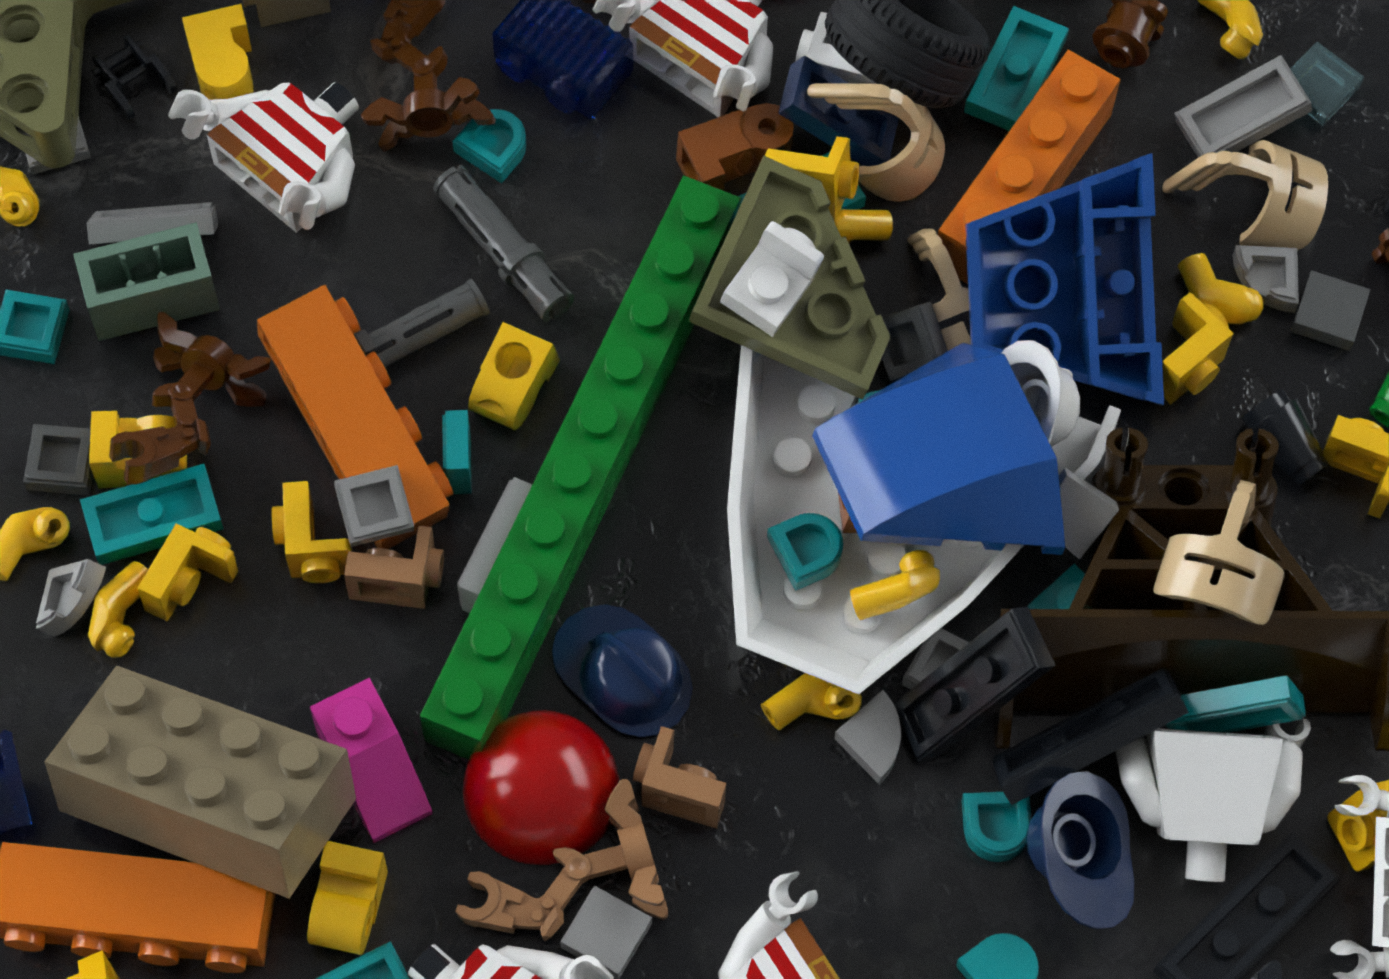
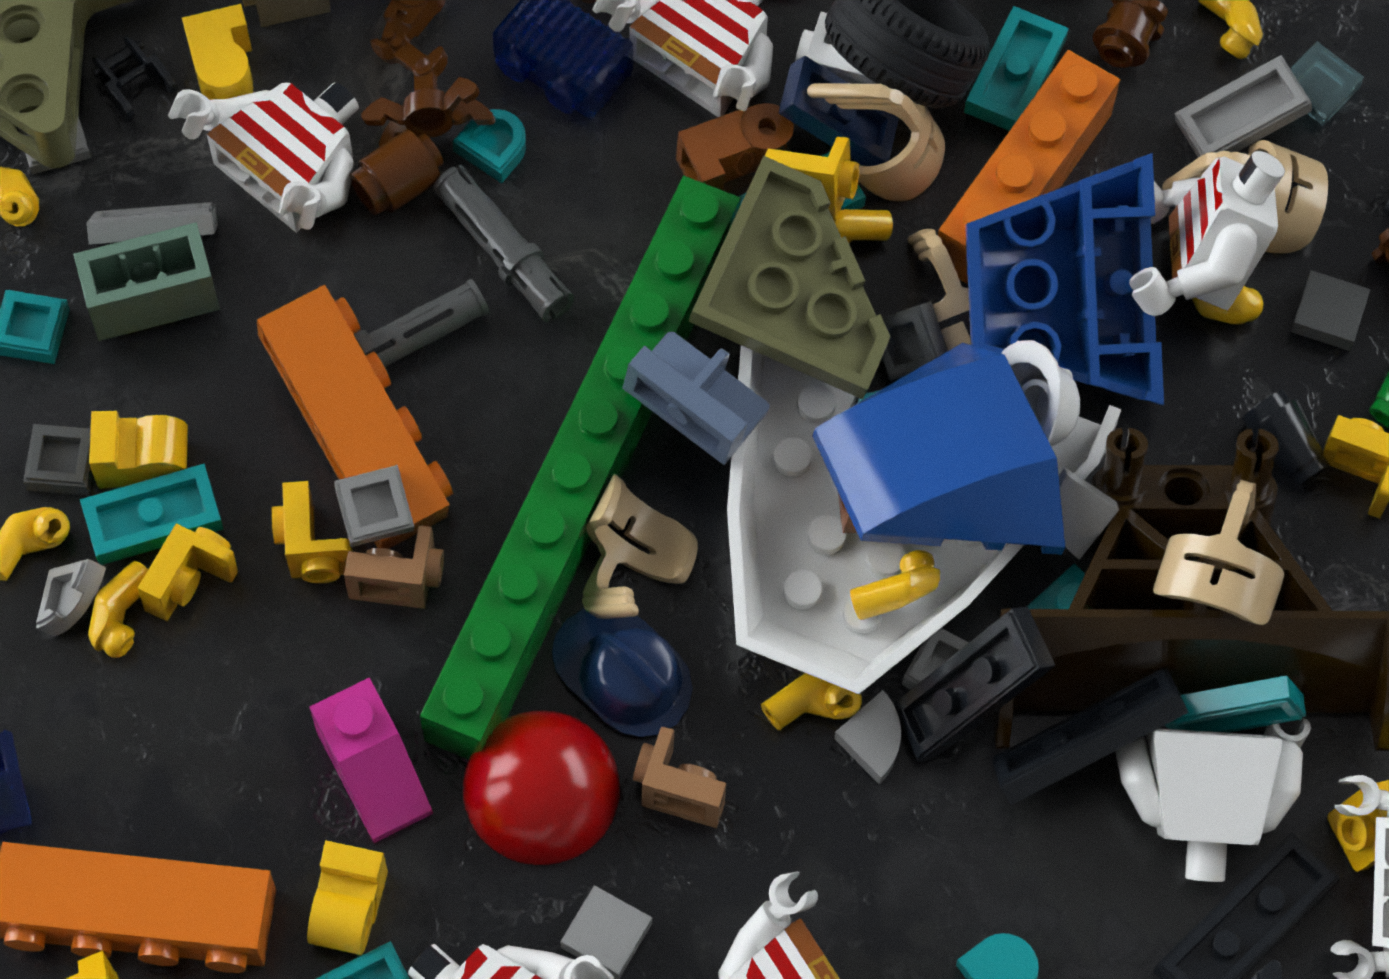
(202, 780): dark tan brick -> none
(206, 365): reddish brown piece -> none
(396, 172): none -> reddish brown brick
(457, 450): teal tile -> none
(491, 542): light grey tile -> none
(512, 376): yellow leg -> none
(513, 909): medium nougat piece -> none
(669, 542): none -> tan helmet
(695, 395): none -> sand blue panel
(773, 278): white bracket -> none
(807, 548): teal tile -> none
(994, 826): teal tile -> none
(1084, 849): dark blue piece -> none
(1196, 360): yellow bracket -> none
(1215, 232): none -> white torso
(1271, 273): light grey tile -> none

